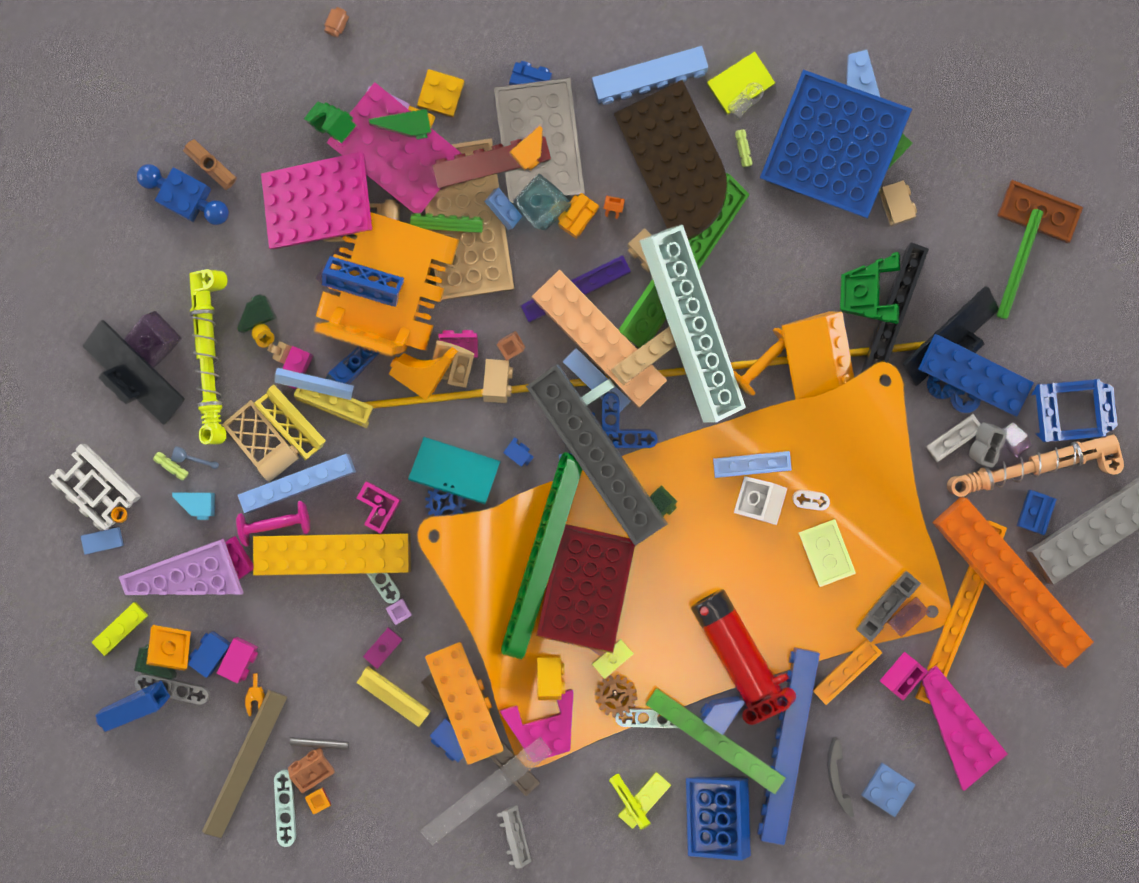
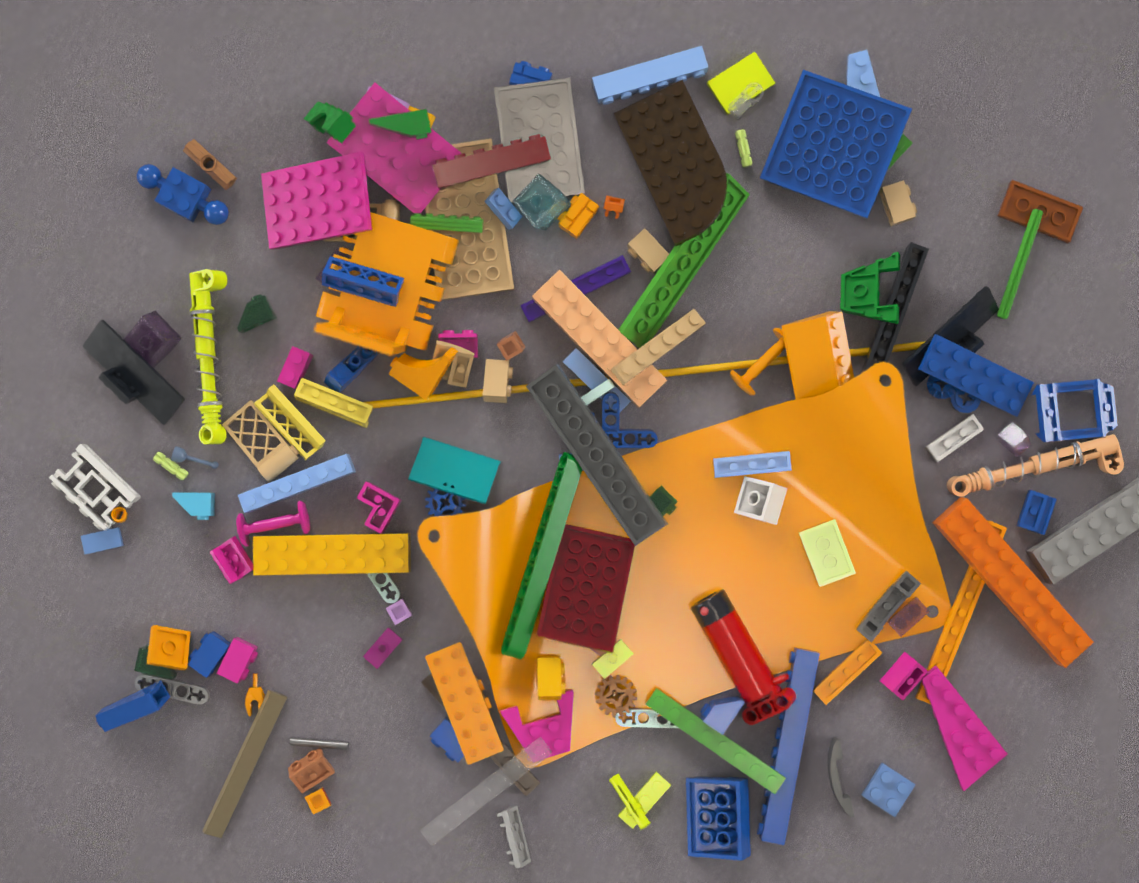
(119, 629): neon yellow plate -> none
(191, 573): lavender wing -> none
(258, 333): yellow wheel -> none
(280, 351): tan tile -> none
(284, 808): light aqua beam -> none
(313, 383): light blue tile -> none
(336, 22): nougat brick -> none
(393, 696): light yellow fence -> none
(440, 93): yellow plate -> none
(518, 453): blue brick -> none
(528, 150): light orange slope -> none
(692, 324): light aqua brick -> none
(810, 504): white beam -> none
(987, 444): light grey brick -> none

